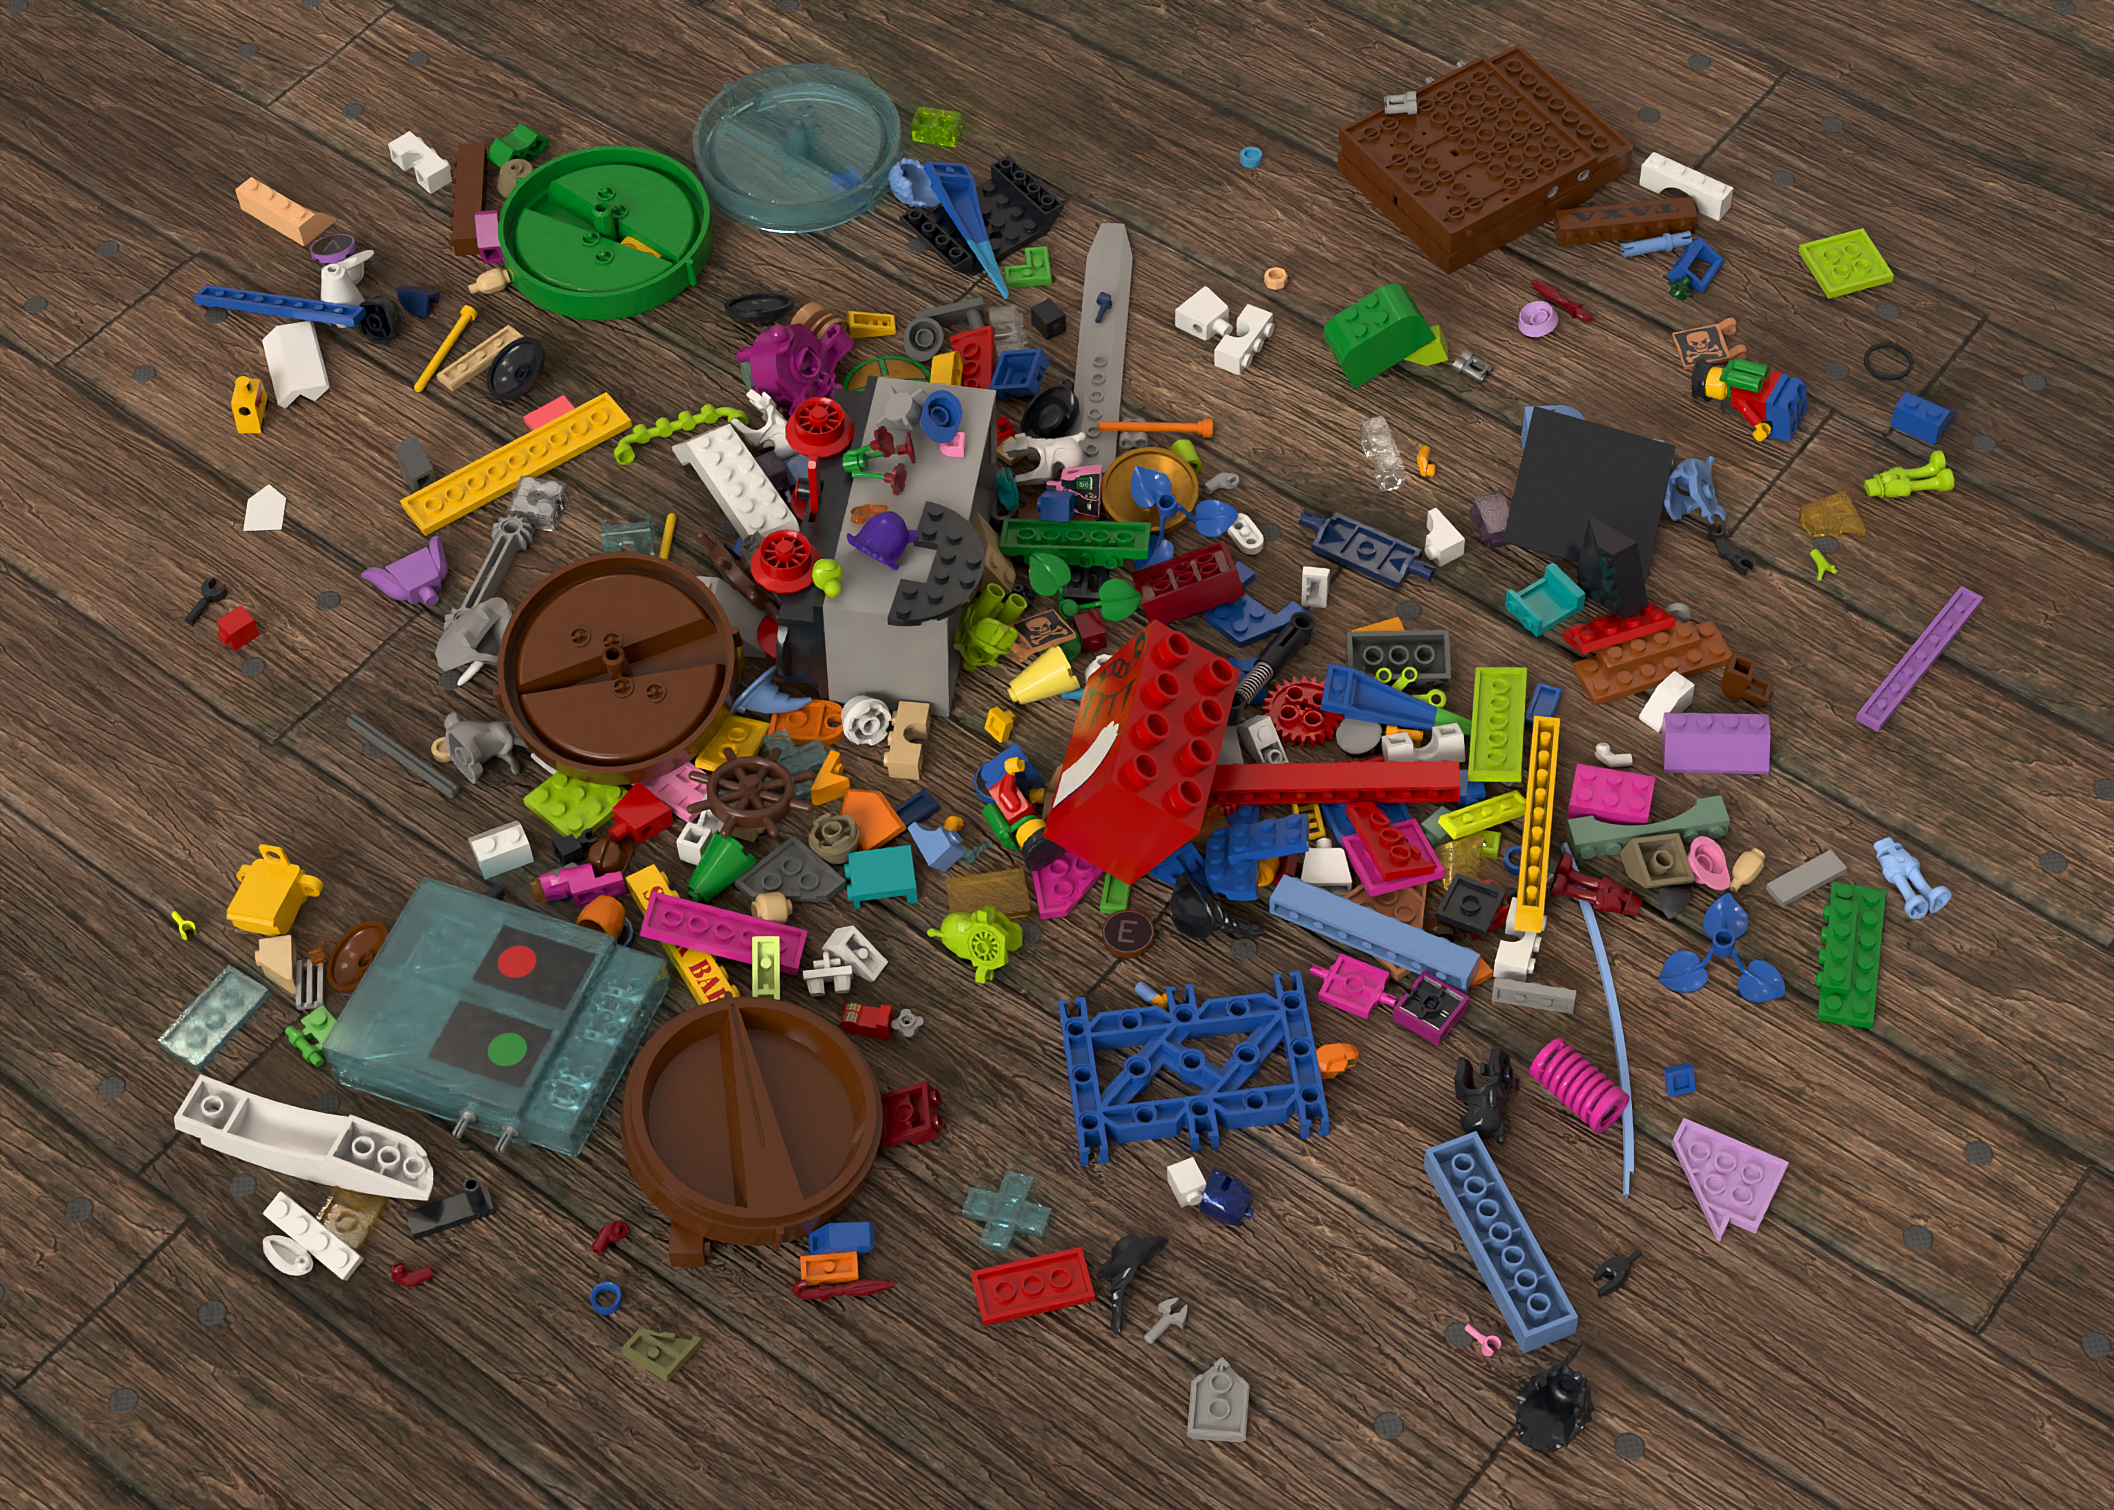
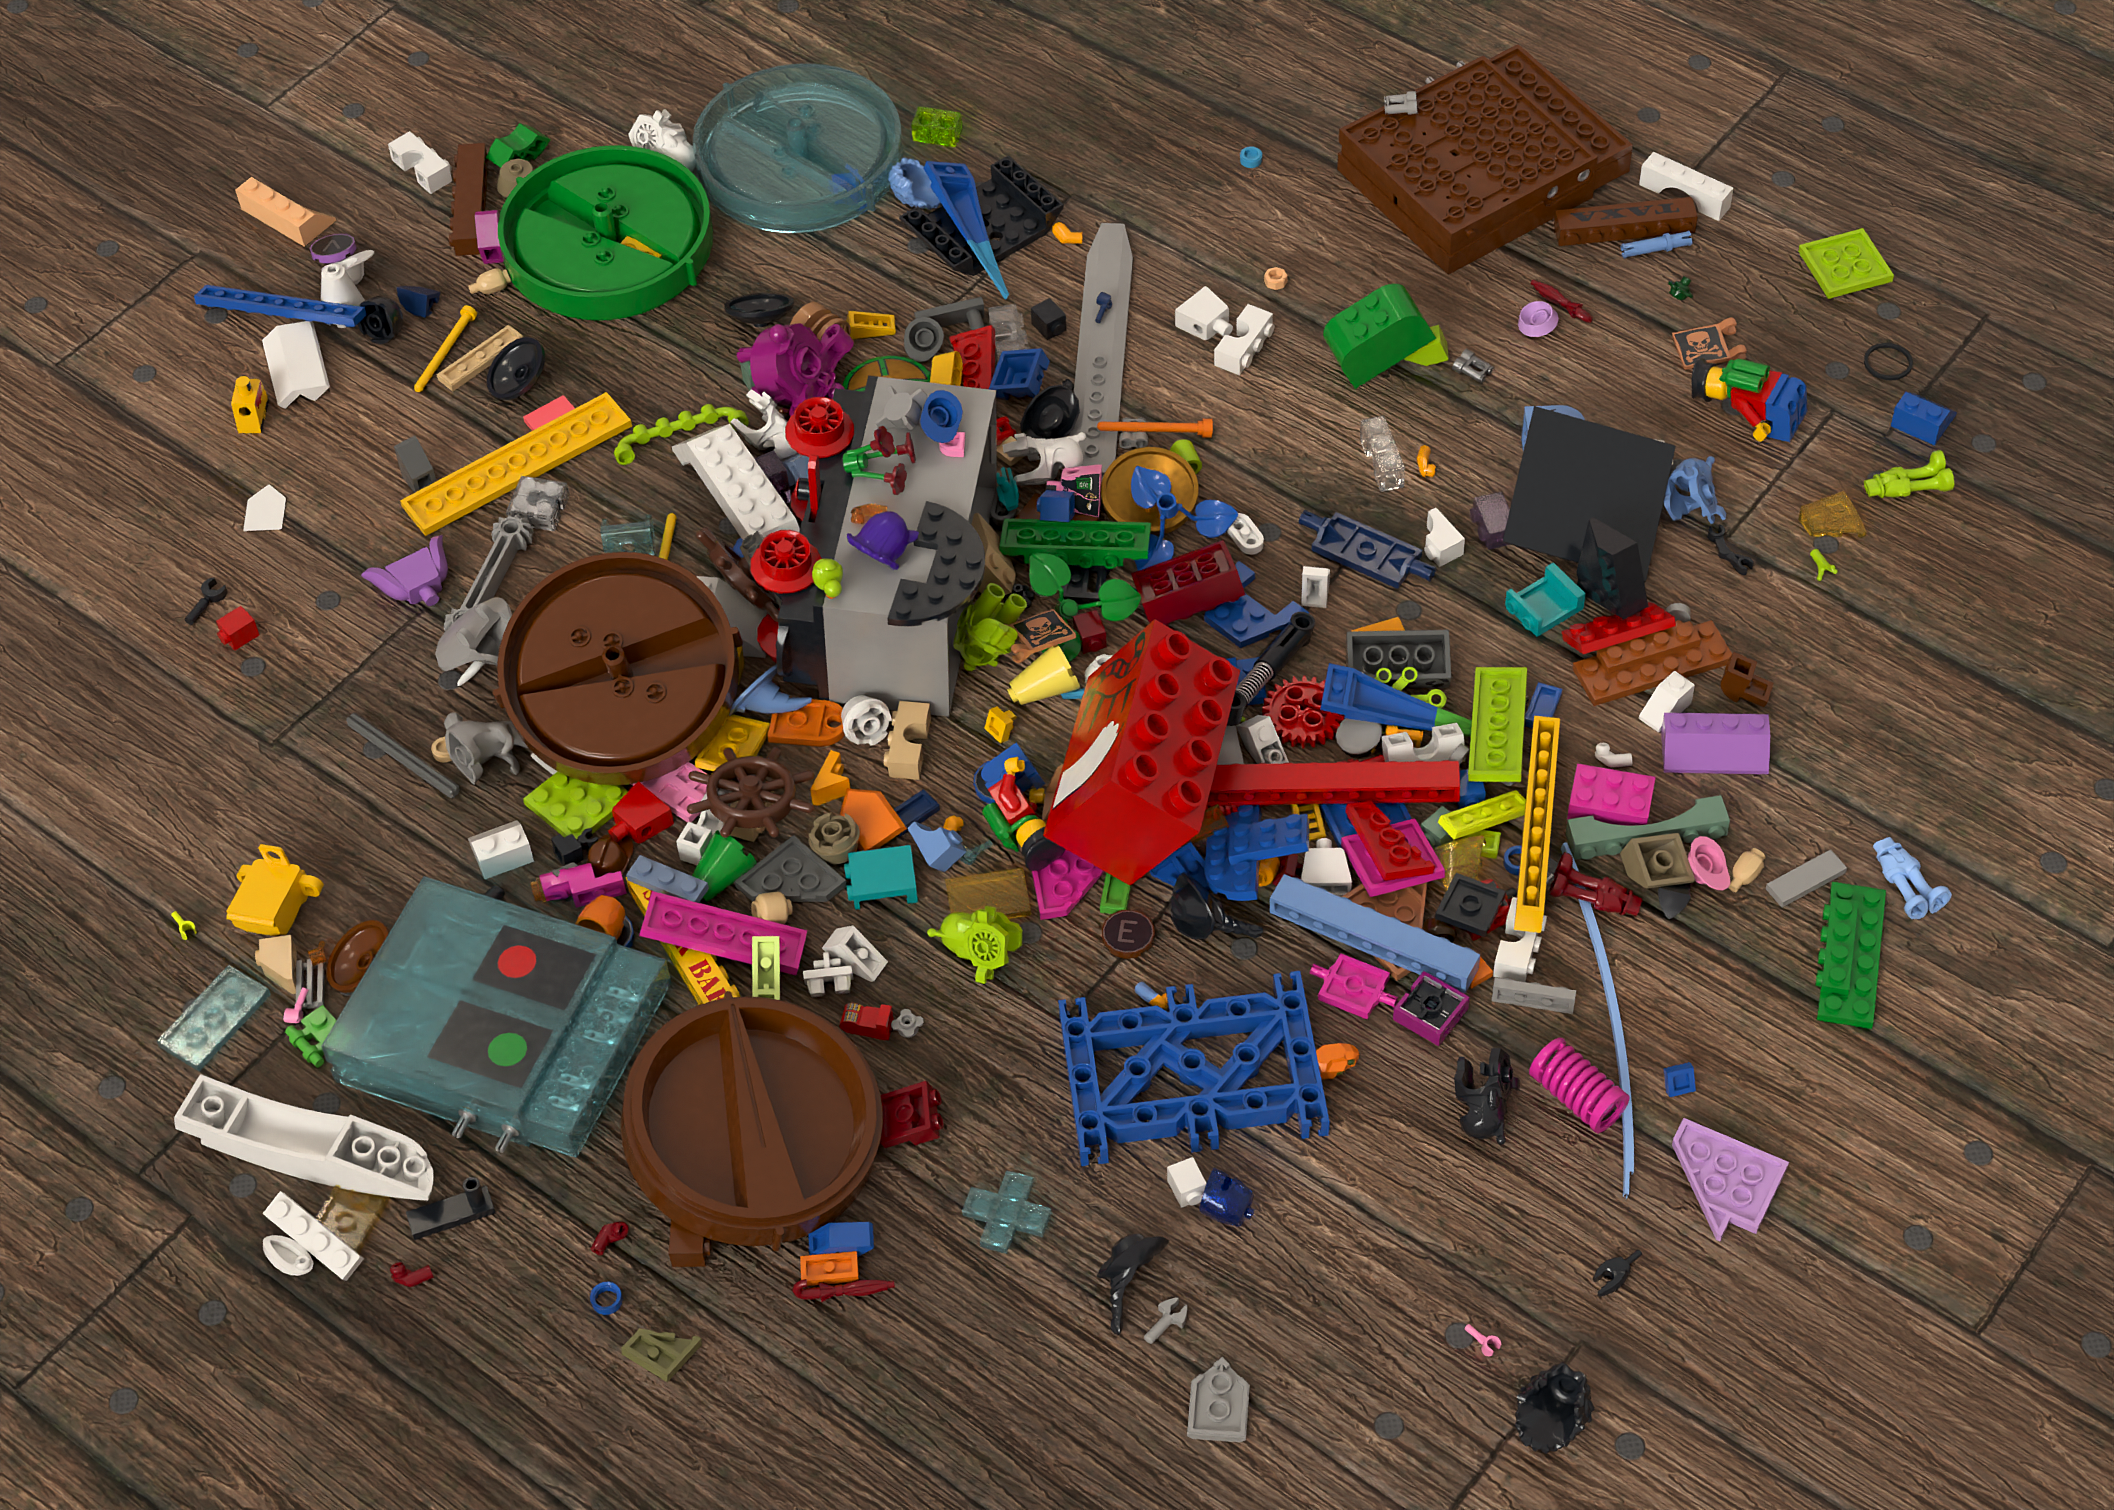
(296, 1014): none -> bright pink hand
(666, 880): none -> sand blue plate
(669, 137): none -> white helmet
(796, 760): clear light blue plate -> none
(1032, 1286): red plate -> none
(1034, 273): bright green tile -> none
(1065, 236): none -> light orange arm
(1221, 481): light grey arm -> none
(1459, 754): none -> light grey piece
(1500, 1242): medium blue brick -> none
(1702, 251): blue tile -> none
(1724, 924): blue plant -> none
(1919, 659): medium lavender plate -> none

